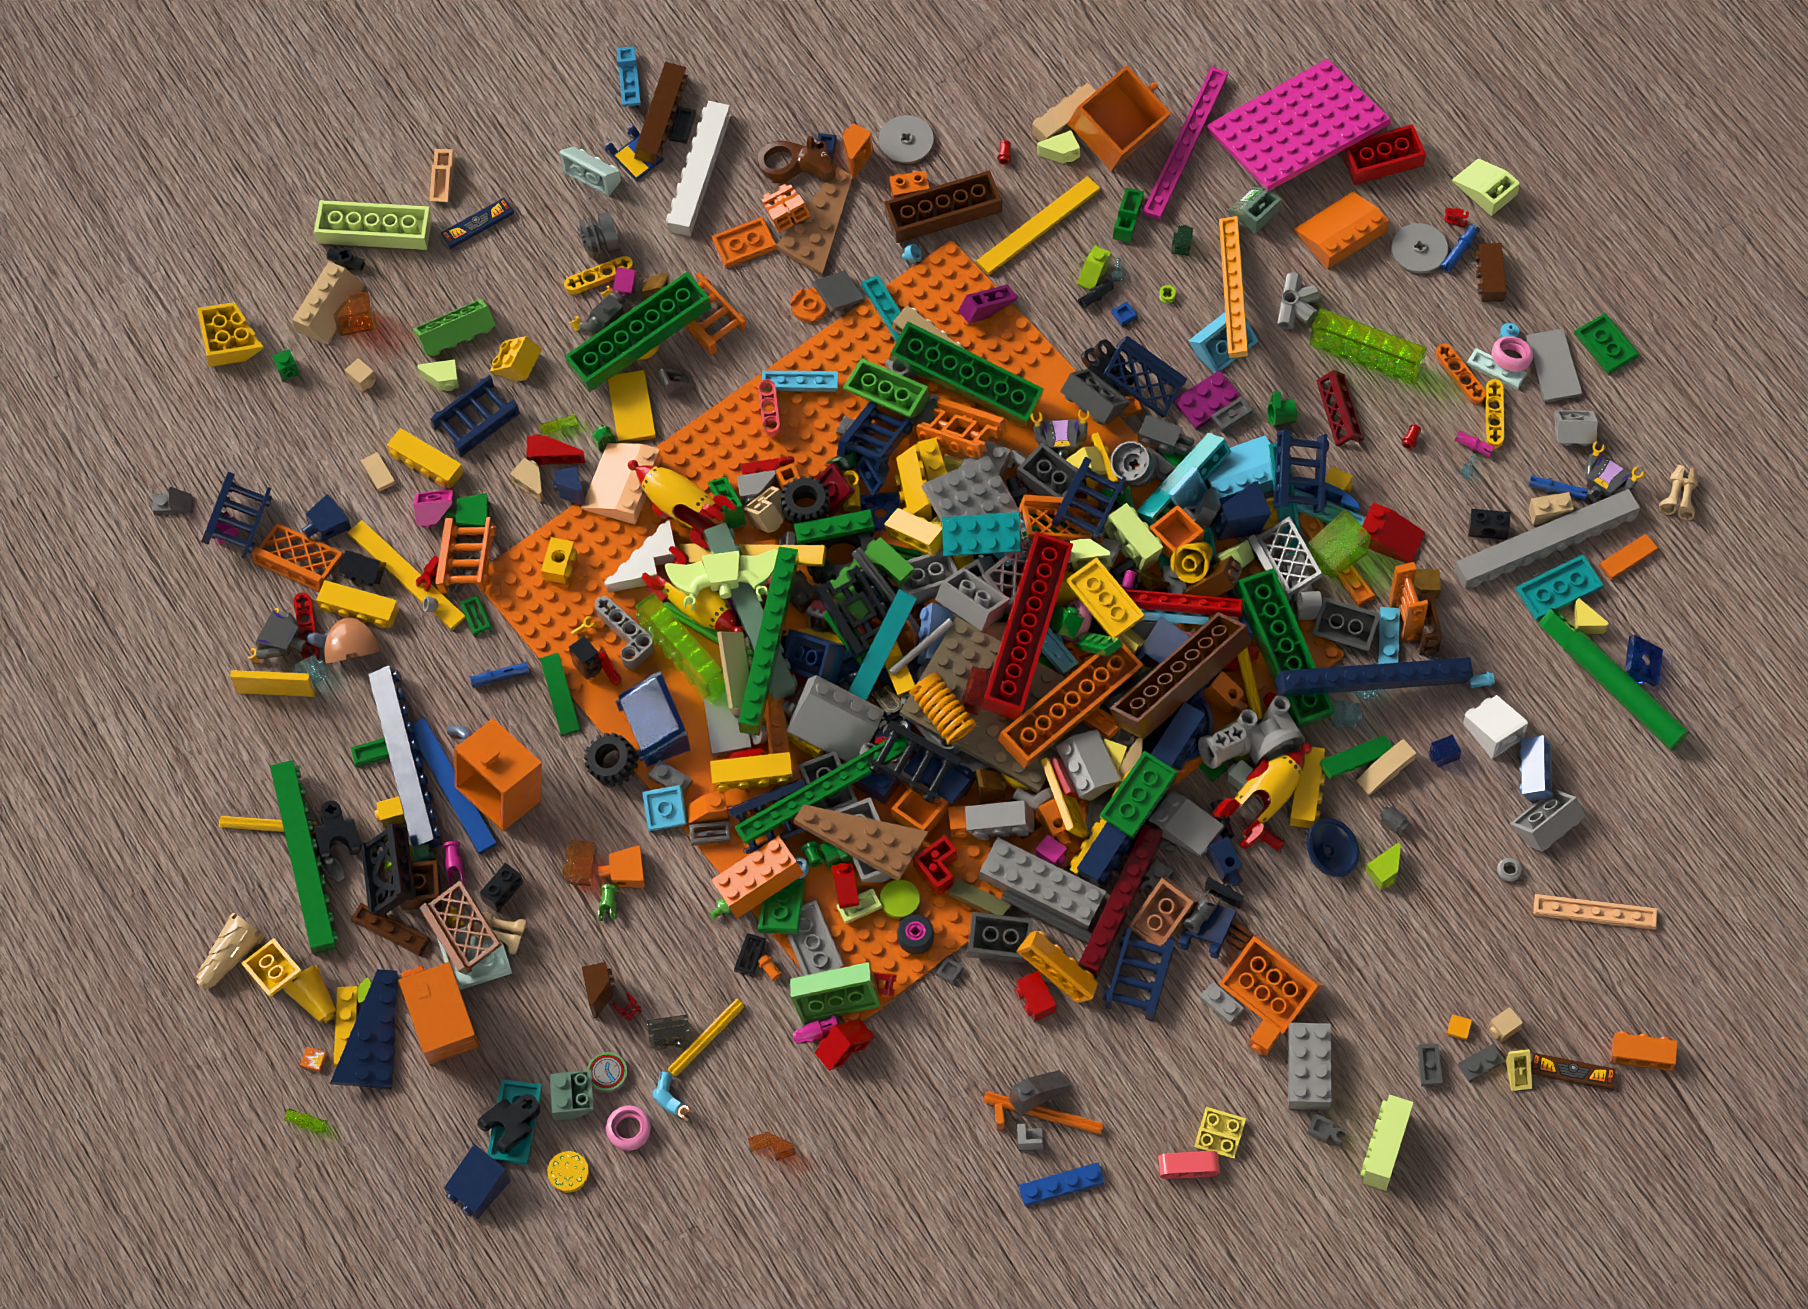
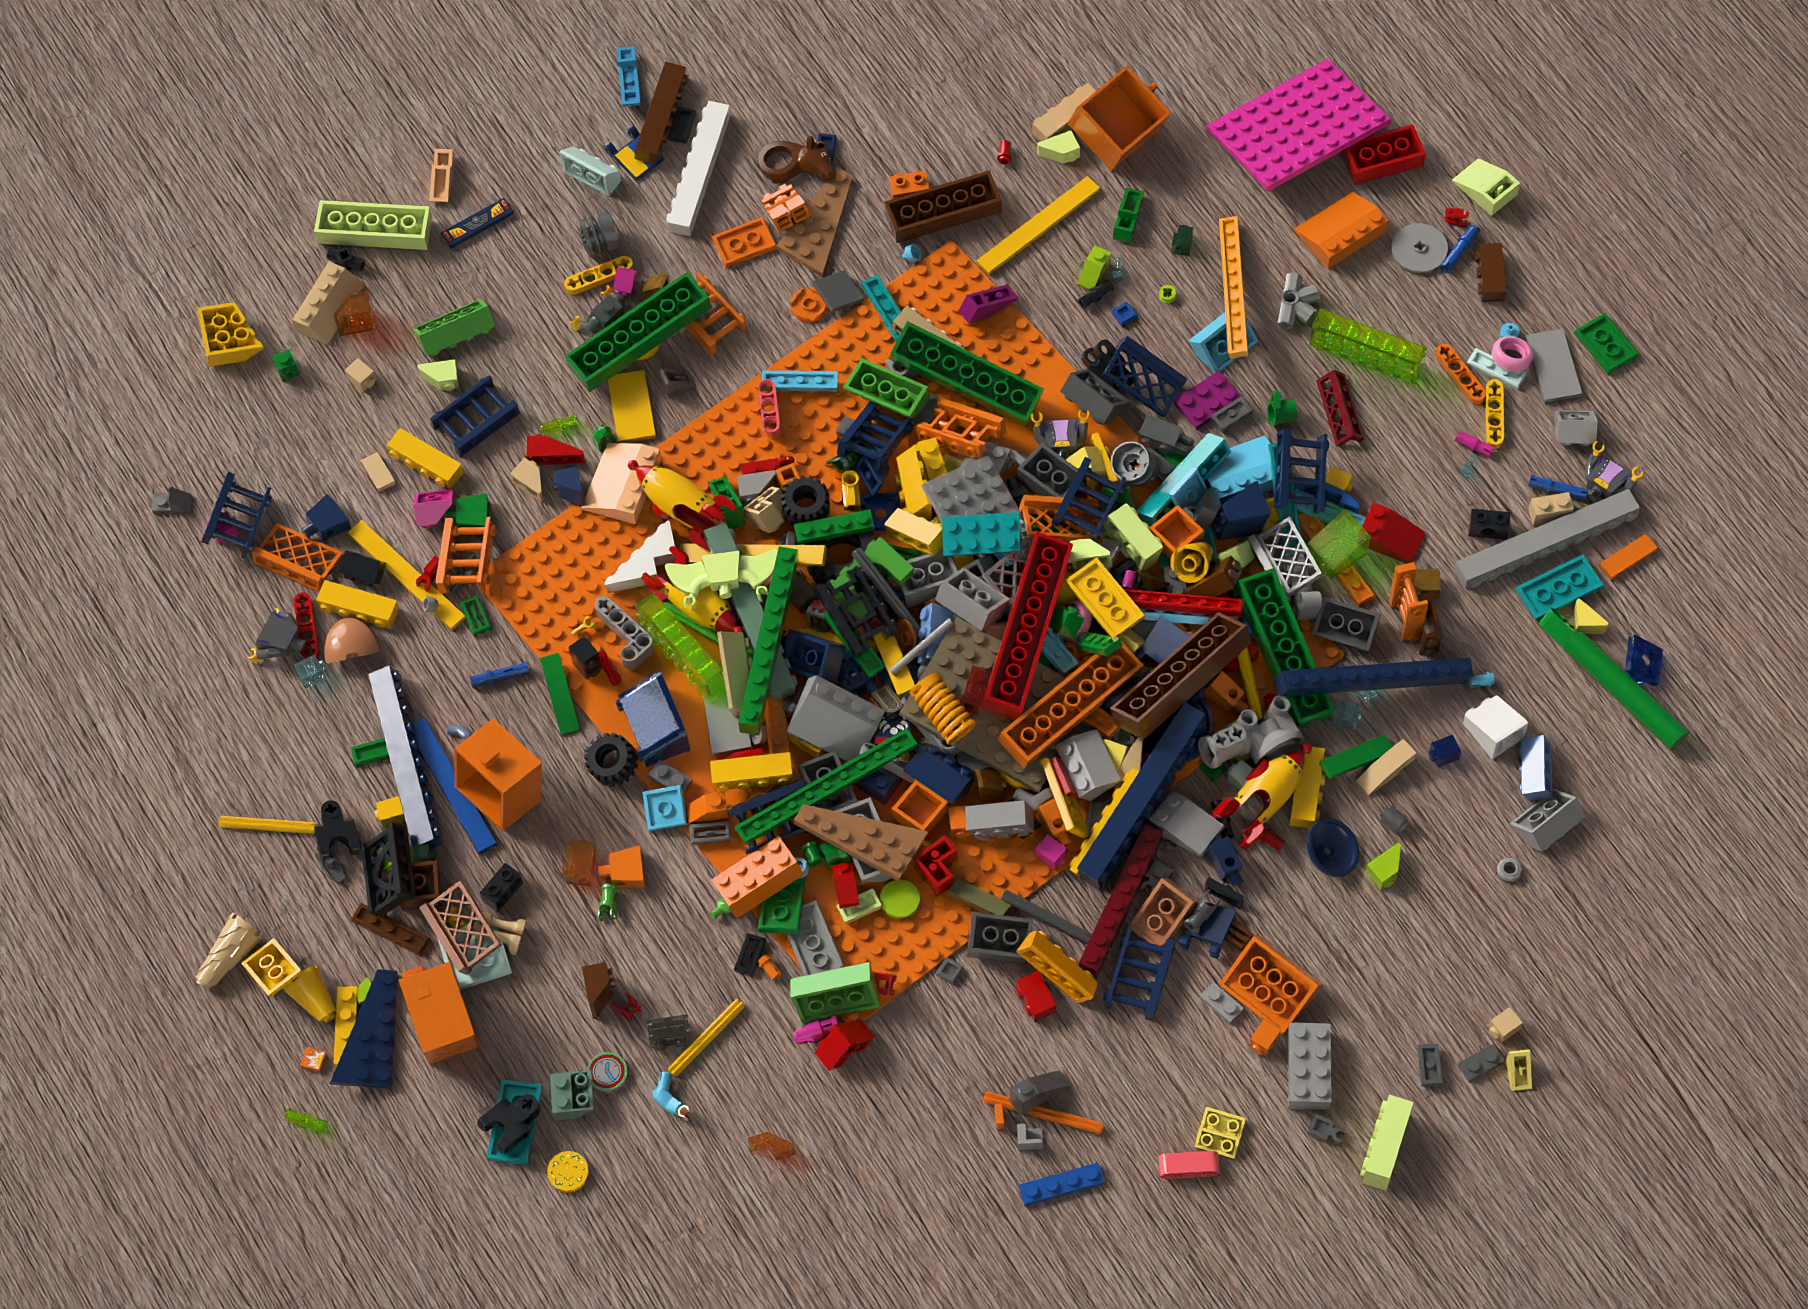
(272, 683): yellow tile -> none
(303, 857): green brick -> none
(317, 639): sand blue arm -> none
(453, 860): dark pink piece -> none
(476, 1182): dark blue slope -> none
(516, 359): yellow slope -> none
(558, 550): yellow brick -> none
(626, 1112): bright pink wheel -> none
(838, 486): dark red plate -> none
(857, 147): orange slope -> none
(882, 644): teal tile -> none
(906, 152): light grey piece -> none
(914, 742): black fence -> none
(915, 942): black wheel -> none
(1042, 883): light grey brick -> none
(1133, 408): orange tile -> none
(1138, 794): green tile -> none
(1185, 143): dark pink plate -> none
(1256, 208): sand green slope -> none
(1388, 635): medium azure plate -> none
(1409, 440): red pin -> none
(1459, 1027): light orange tile -> none
(1572, 1071): tile -> none
(1595, 912): light nougat tile -> none
(1643, 1051): orange brick -> none
(1669, 505): tan piece -> none

